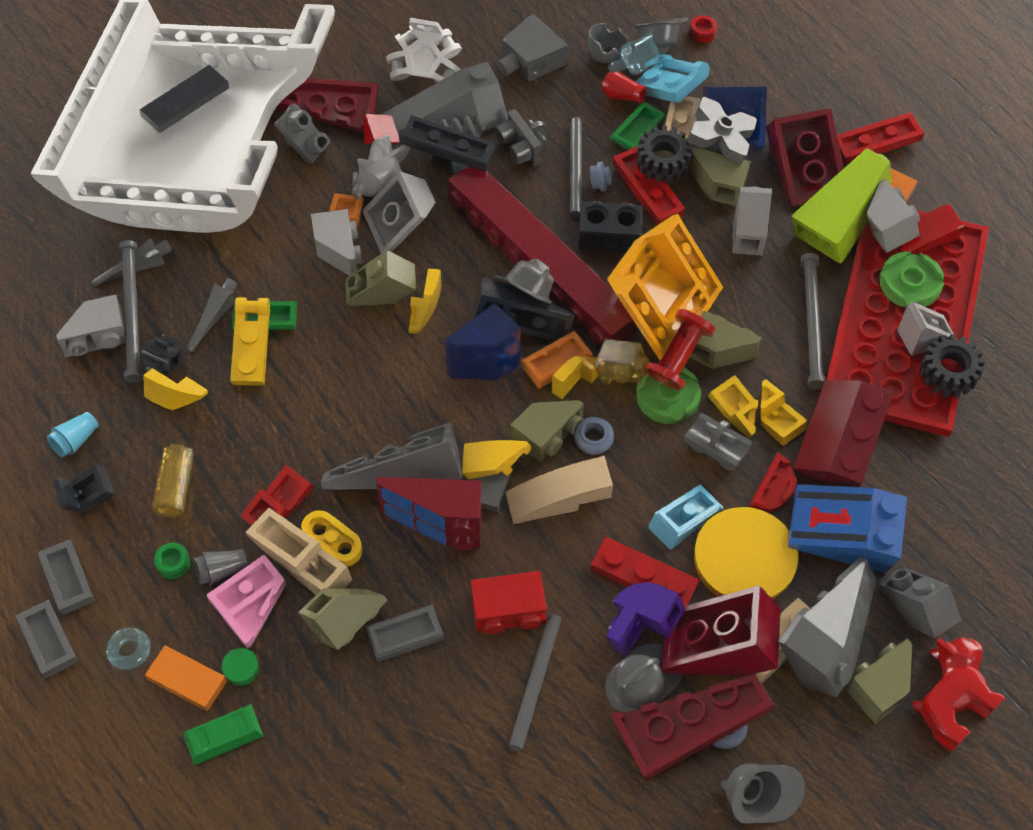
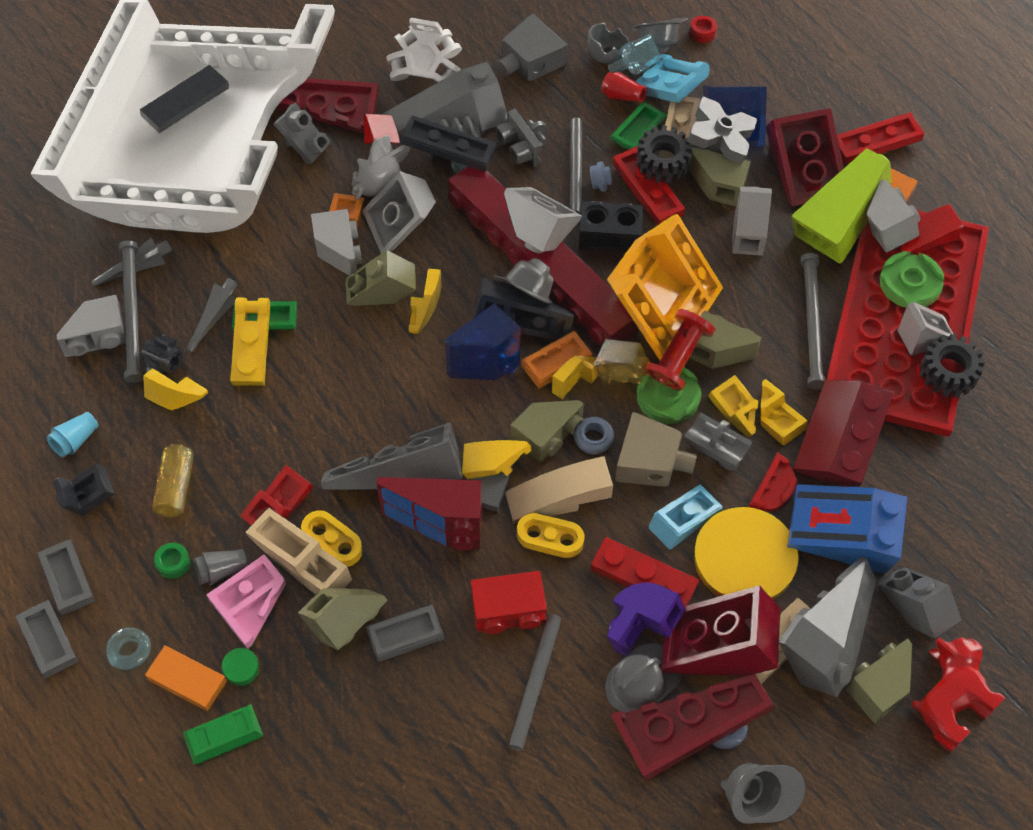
(539, 218): none -> light grey slope
(551, 533): none -> yellow plate
(651, 453): none -> dark tan torso

